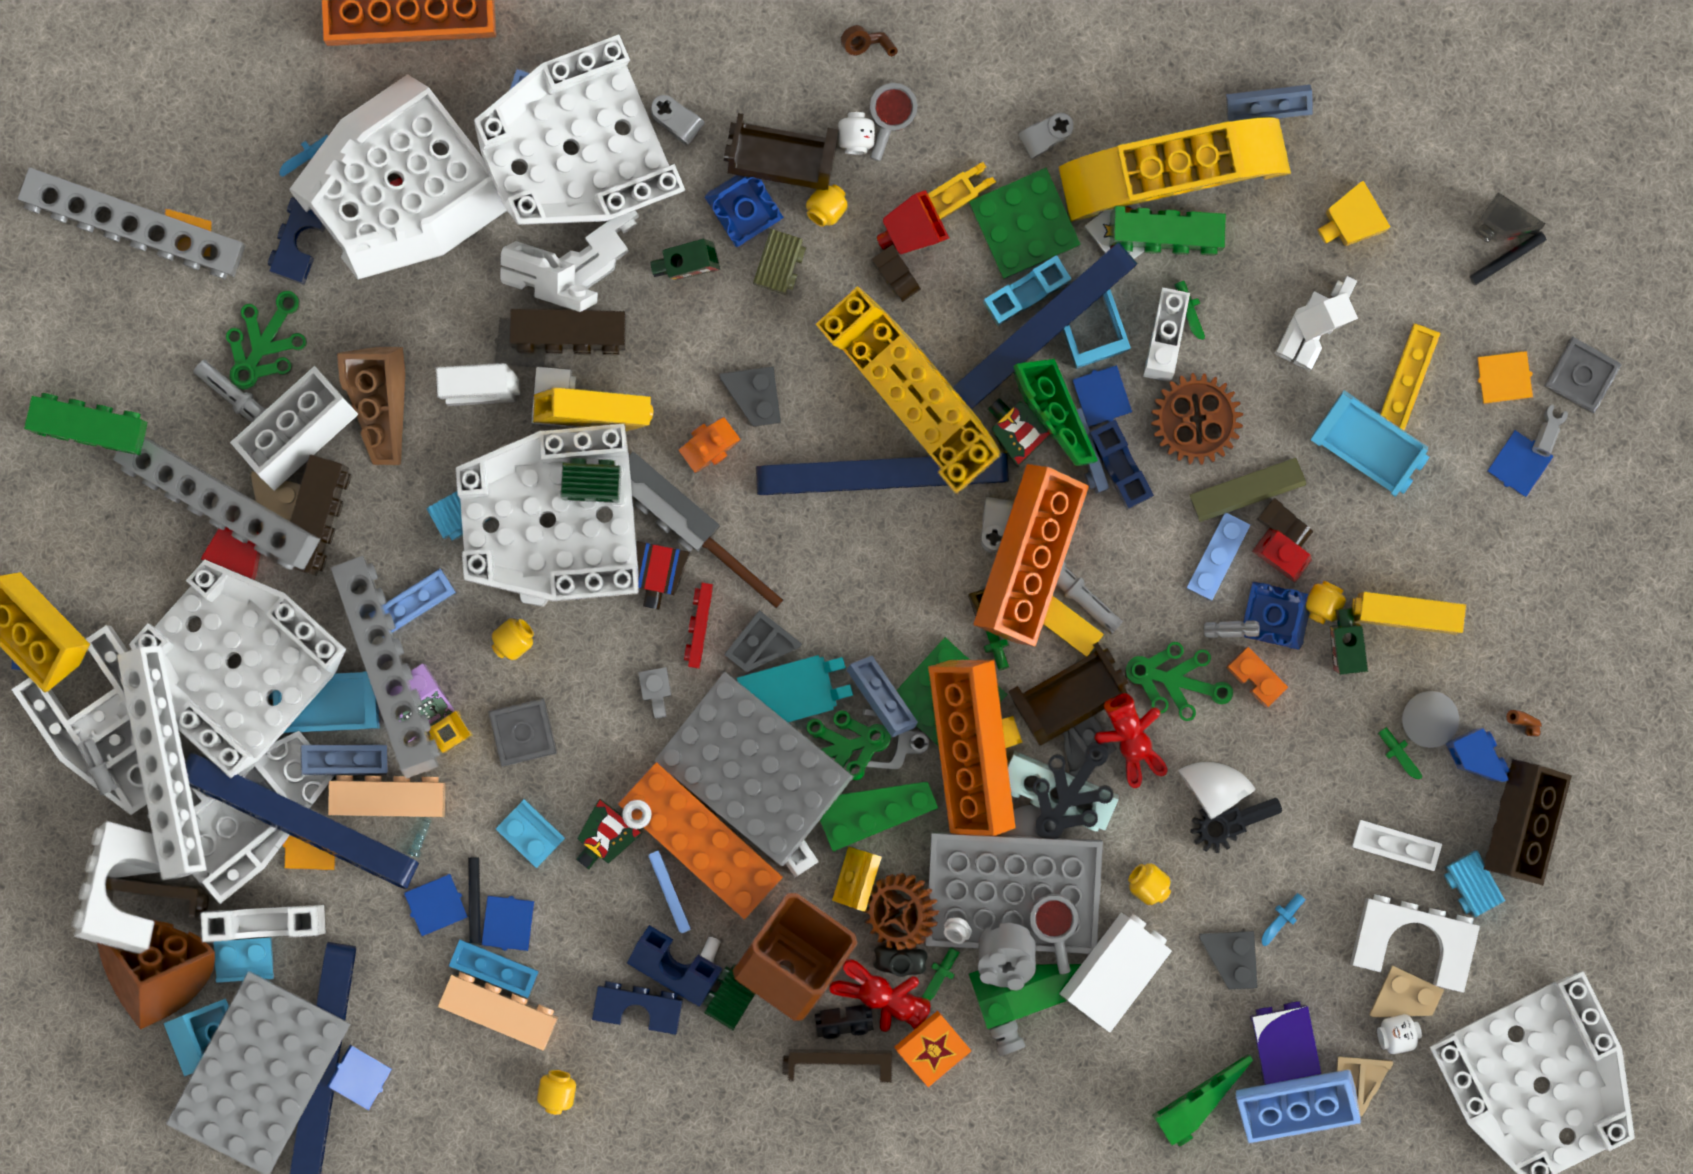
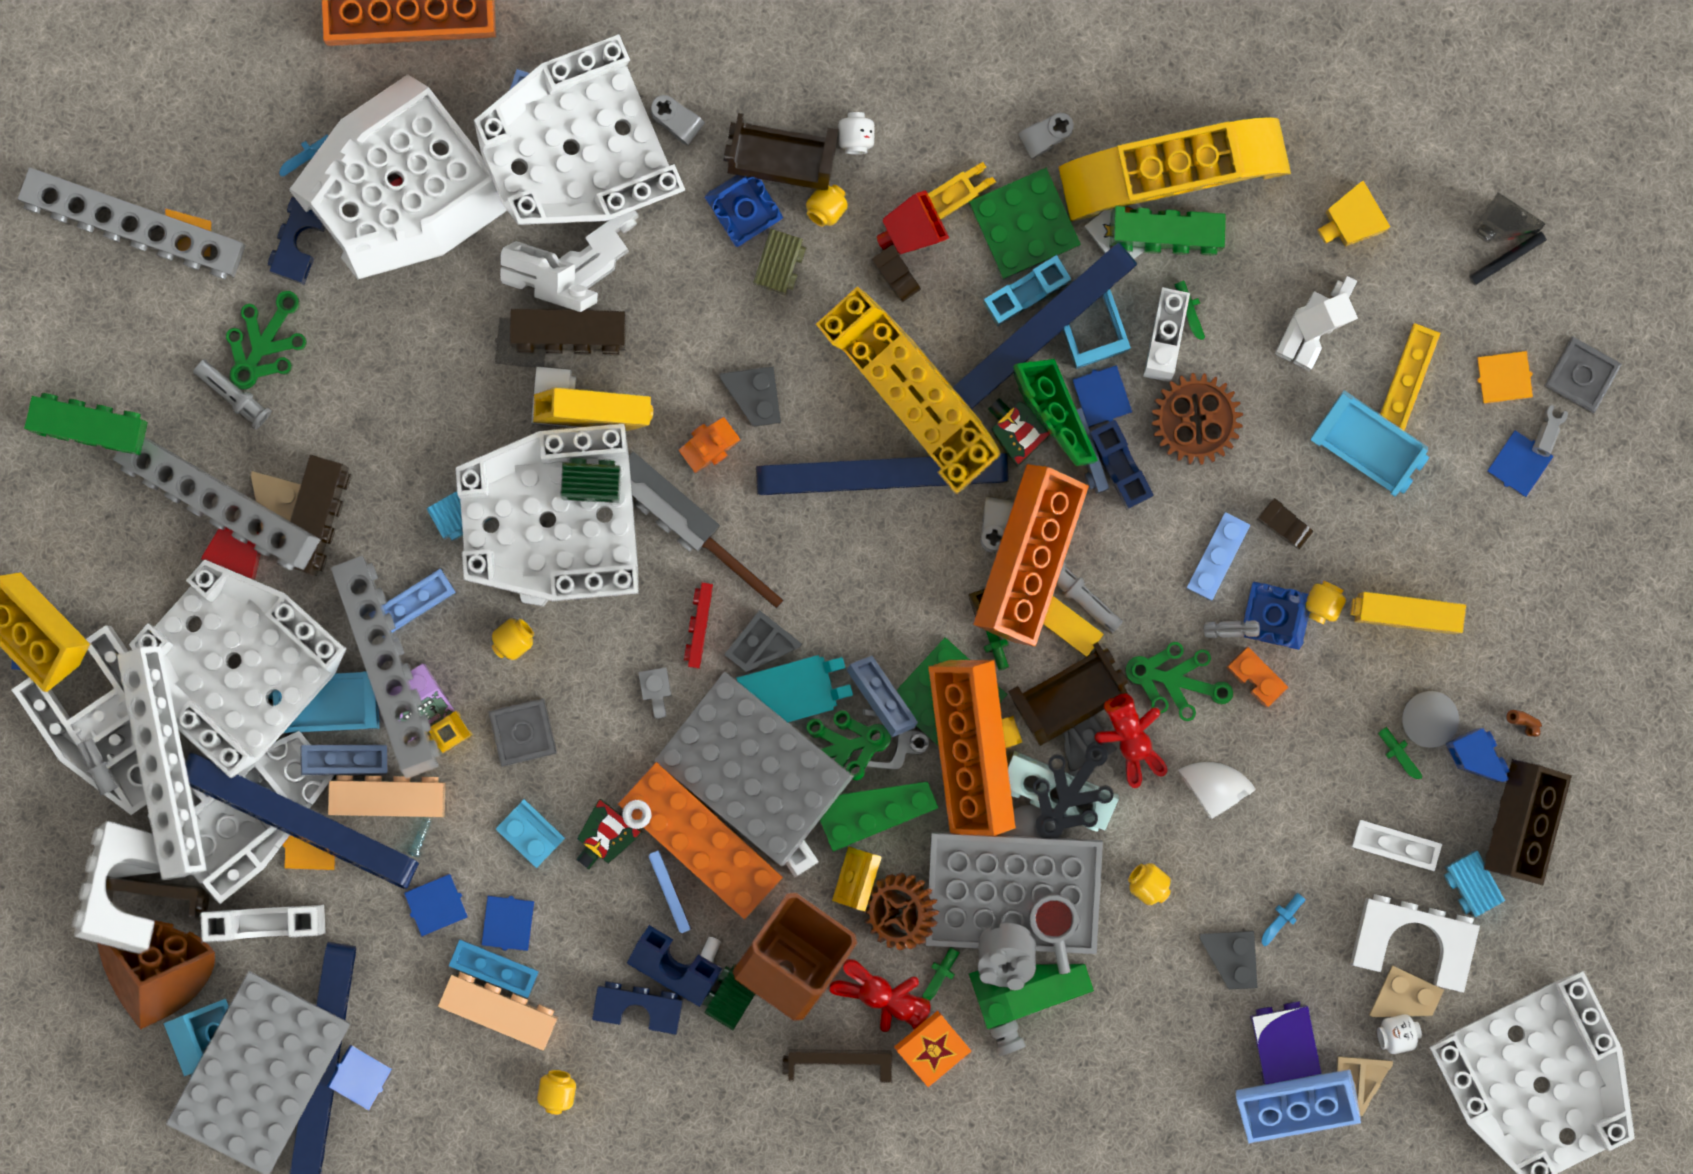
(238, 956): medium azure plate -> none
(294, 428): white brick -> none
(376, 391): medium nougat wedge -> none
(474, 899): black bar -> none
(477, 385): white arch -> none
(659, 571): torso -> none
(698, 259): dark green torso -> none
(857, 1022): black hinge -> none
(863, 40): reddish brown plate -> none
(892, 109): piece -> none
(900, 962): pearl dark grey piece -> none
(957, 930): white plate -> none
(1116, 971): white brick -> none
(1190, 1110): green wedge -> none
(1233, 823): black gear -> none
(1248, 489): olive tile -> none
(1270, 103): sand blue plate -> none
(1283, 554): red torso -> none
(1348, 656): dark green torso -> none

